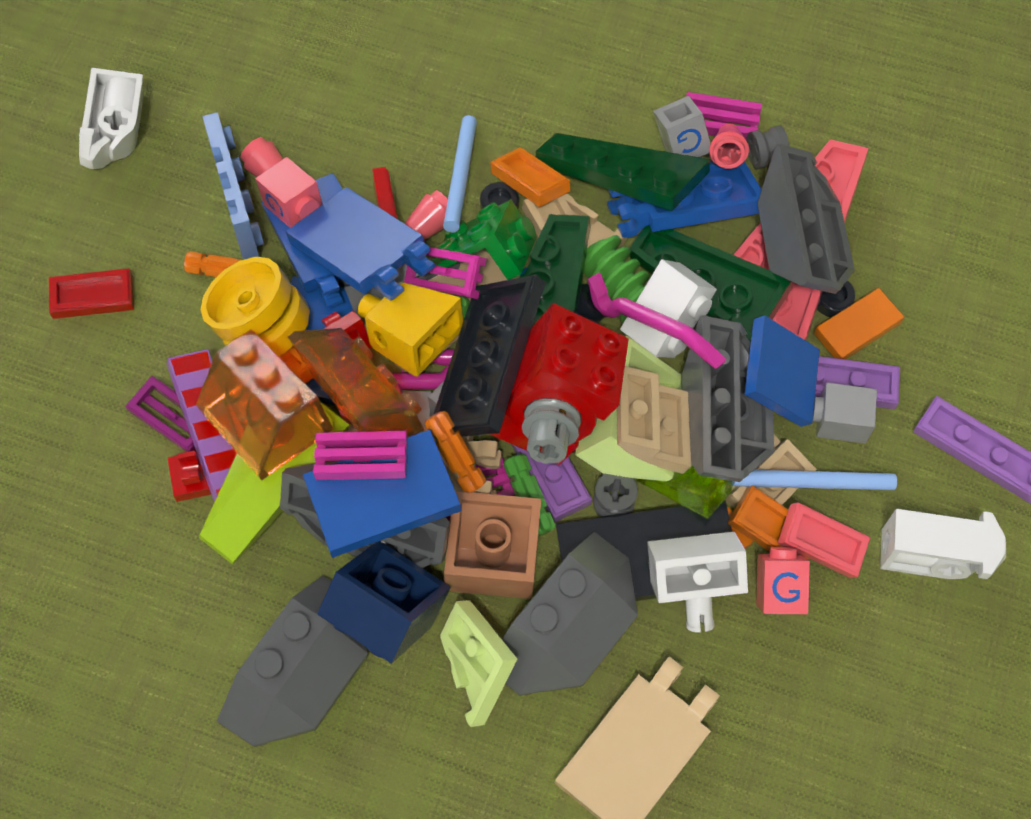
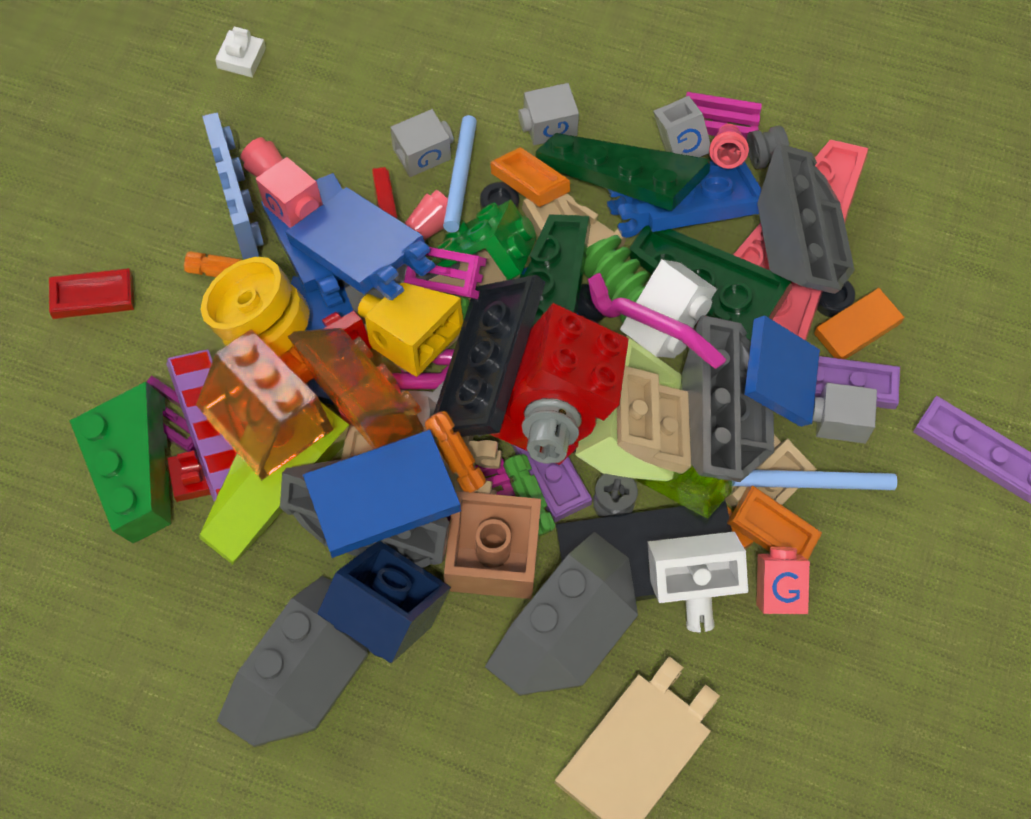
(110, 117): white piece -> none
(126, 460): none -> green wedge
(240, 52): none -> white tile
(360, 448): dark pink tile -> none
(422, 142): none -> light grey brick
(477, 659): yellowish green wing -> none
(549, 112): none -> light grey brick
(824, 540): coral tile -> none
(942, 545): white piece -> none

